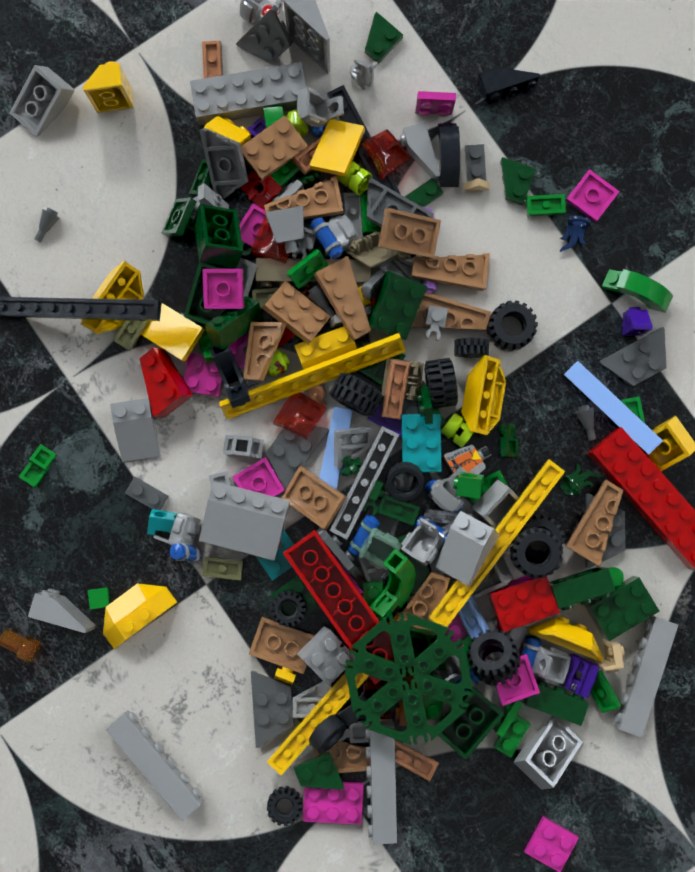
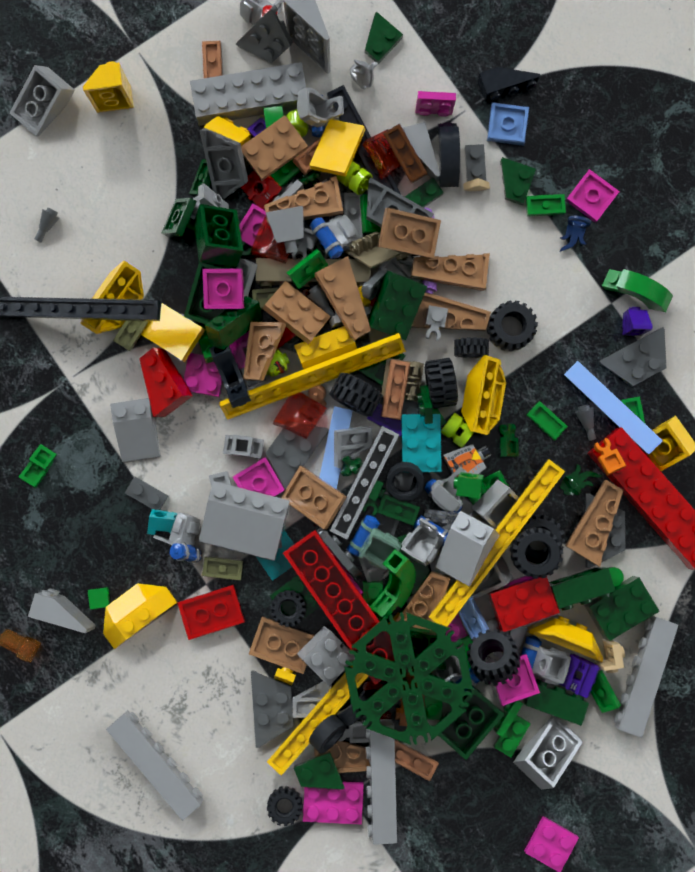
(211, 612): none -> red plate
(405, 153): none -> reddish brown tile
(508, 124): none -> medium blue tile
(546, 420): none -> green tile
(610, 460): none -> orange plate

